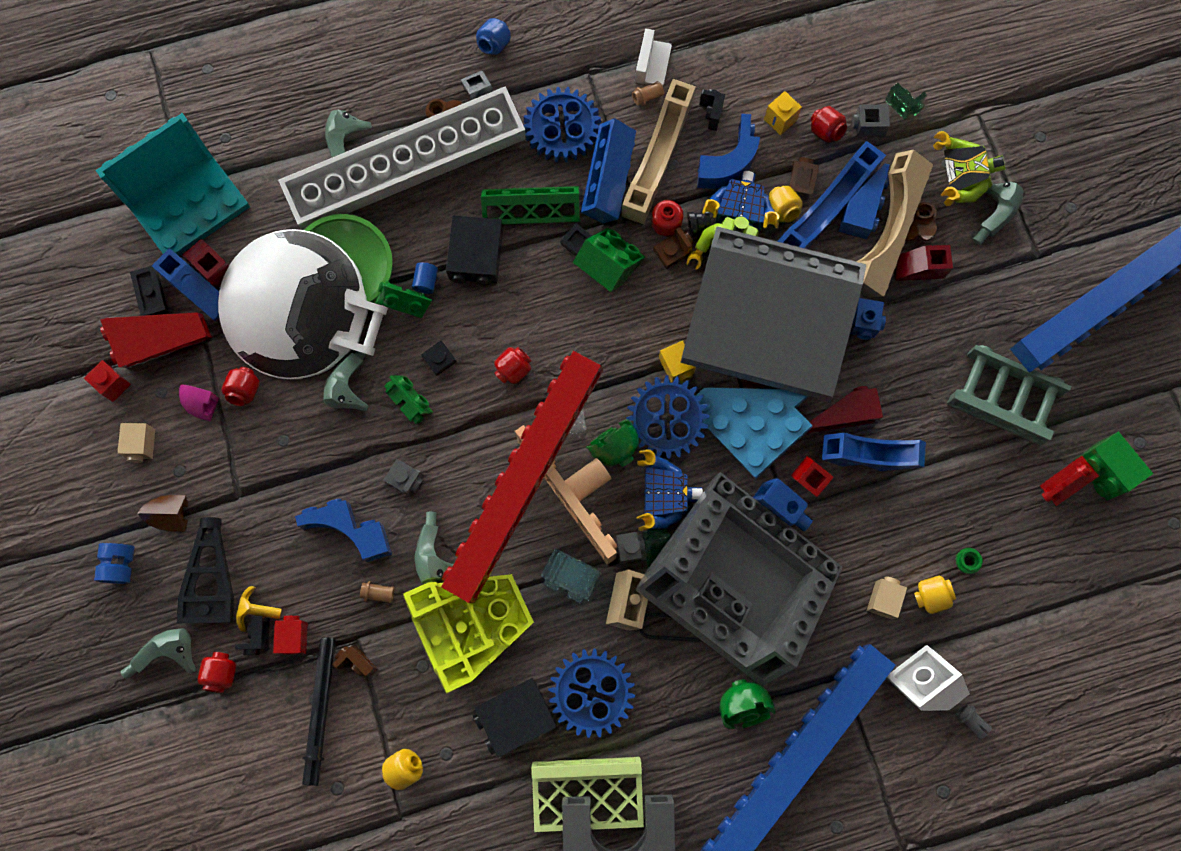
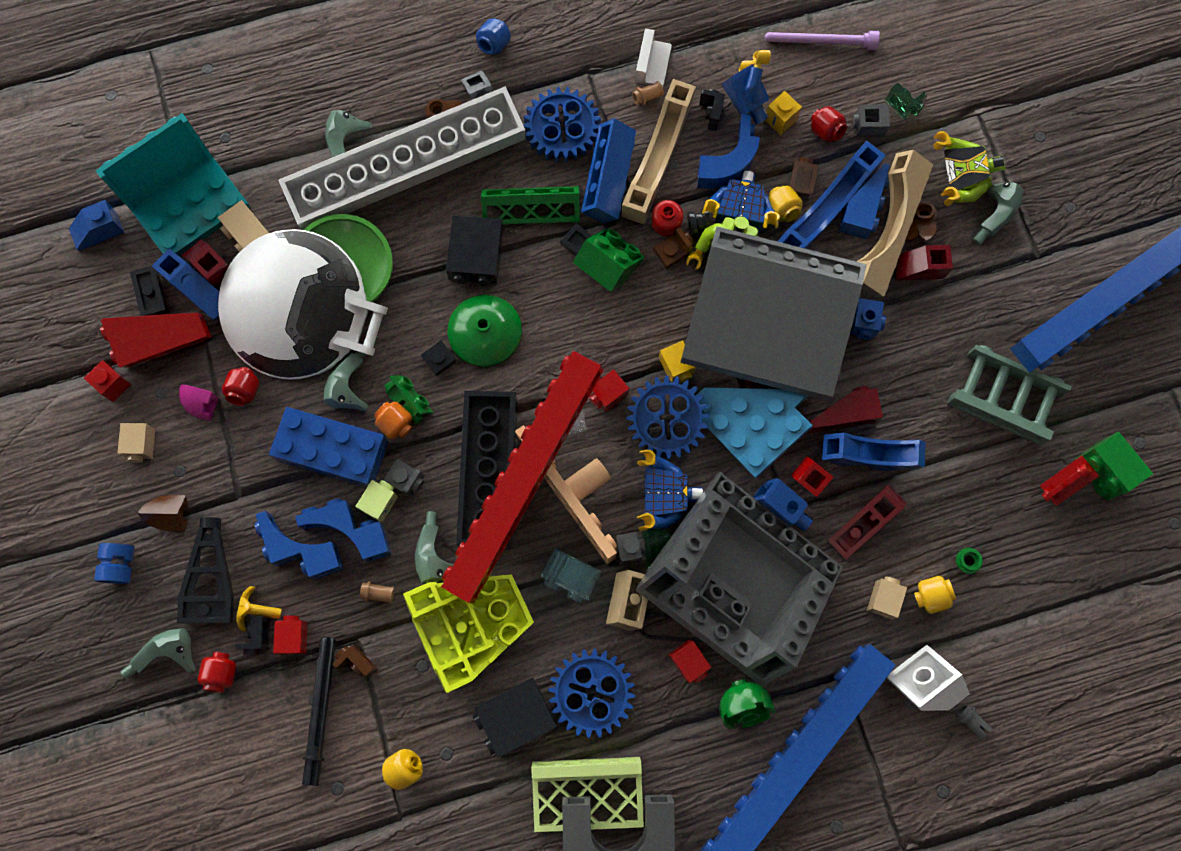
(95, 225): none -> blue slope
(241, 225): none -> tan brick
(317, 559): none -> blue arch
(328, 447): none -> blue brick
(377, 500): none -> yellowish green brick
(393, 420): none -> orange head
(403, 301): green hinge -> none
(424, 278): blue beam -> none
(485, 450): none -> black brick
(487, 345): none -> green dish
(512, 365): red head -> none
(609, 391): none -> red brick
(615, 445): green cylinder -> none
(690, 662): none -> red brick
(747, 89): none -> blue torso
(867, 40): none -> lavender piece
(867, 521): none -> dark red slope

